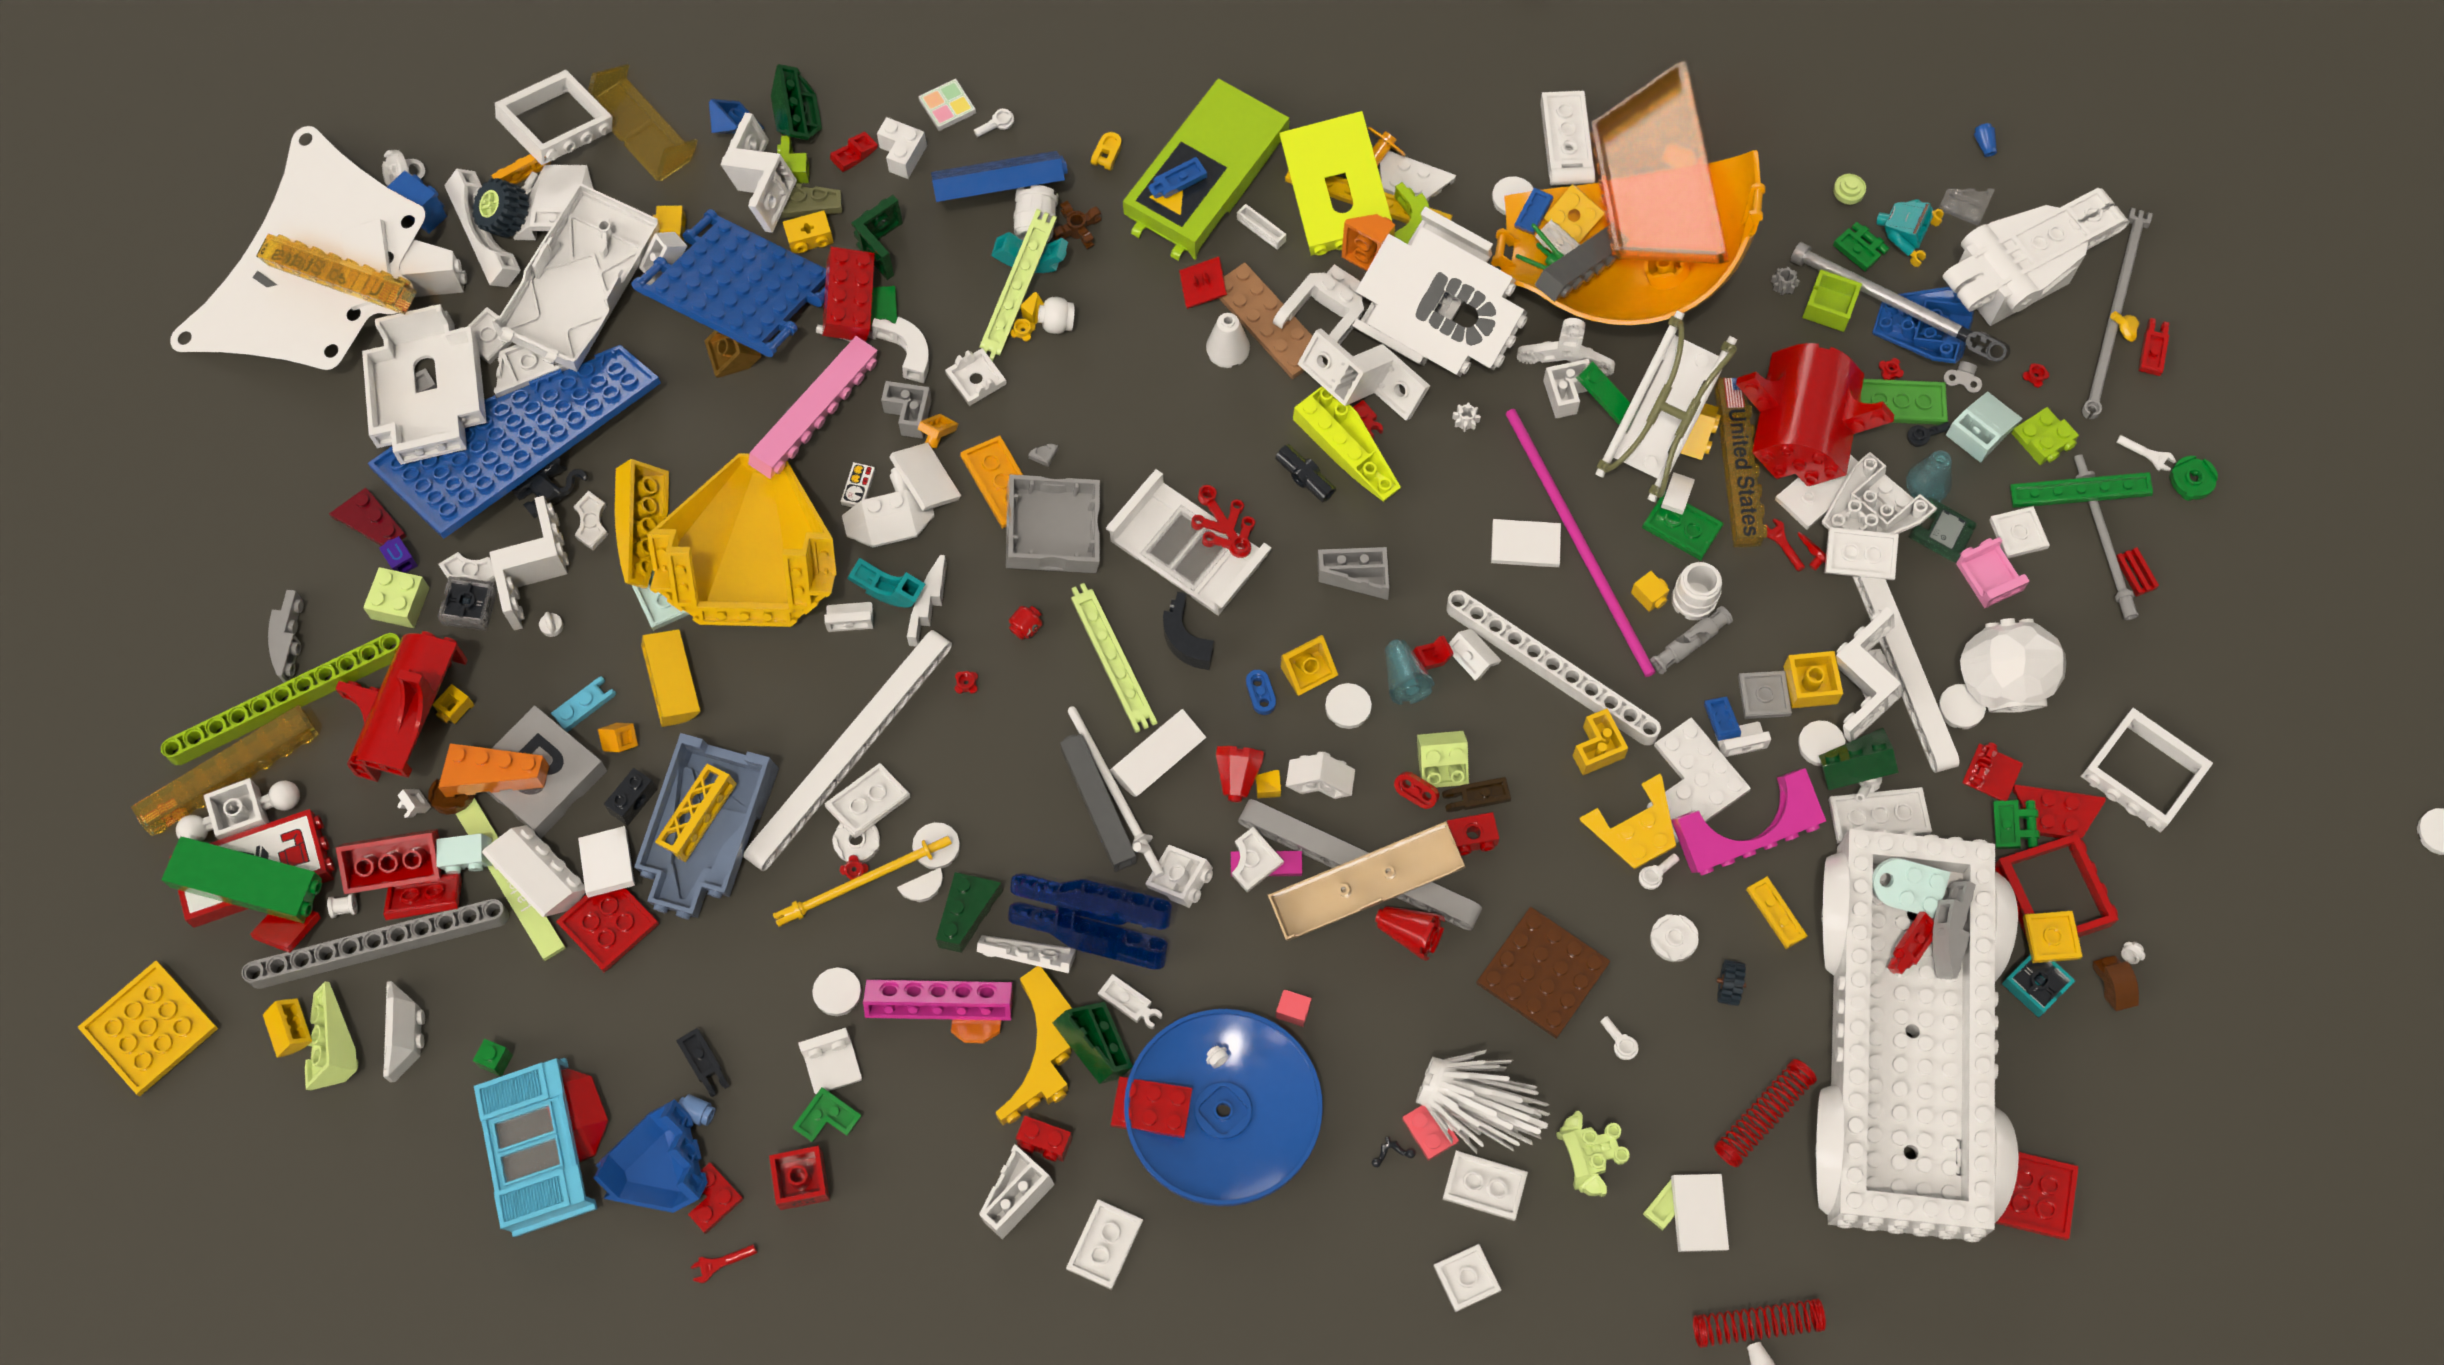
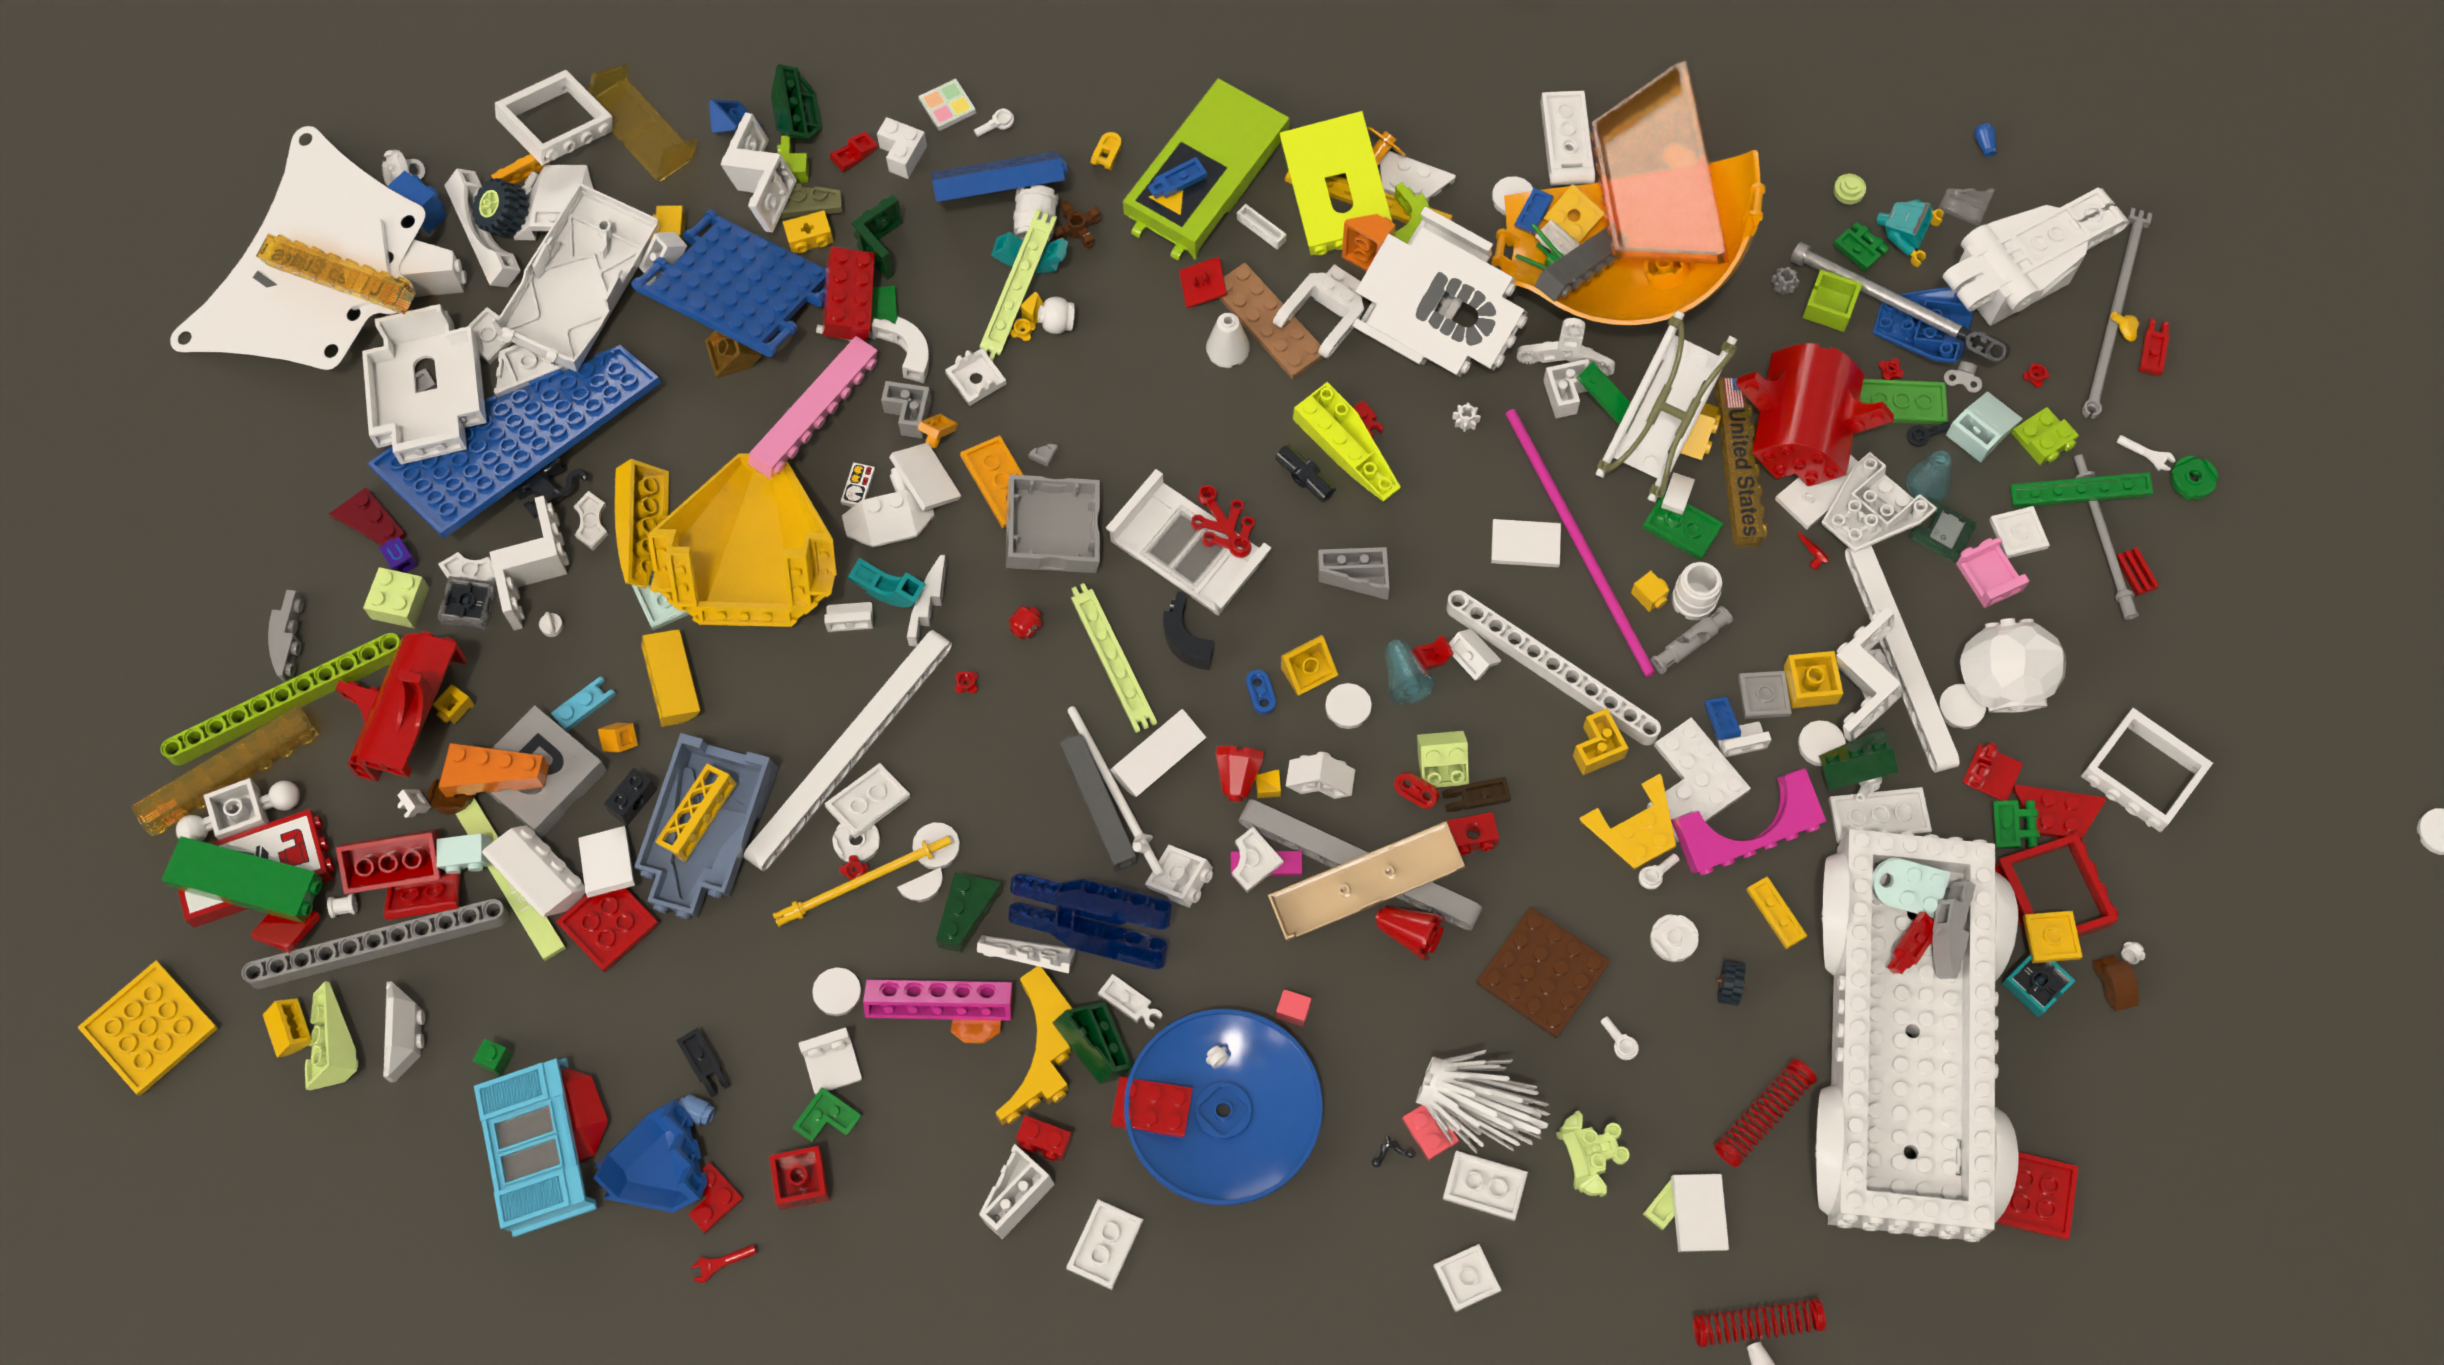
(1361, 375): white bracket -> none
(1778, 535): red piece -> none
(1861, 553): white tile -> none

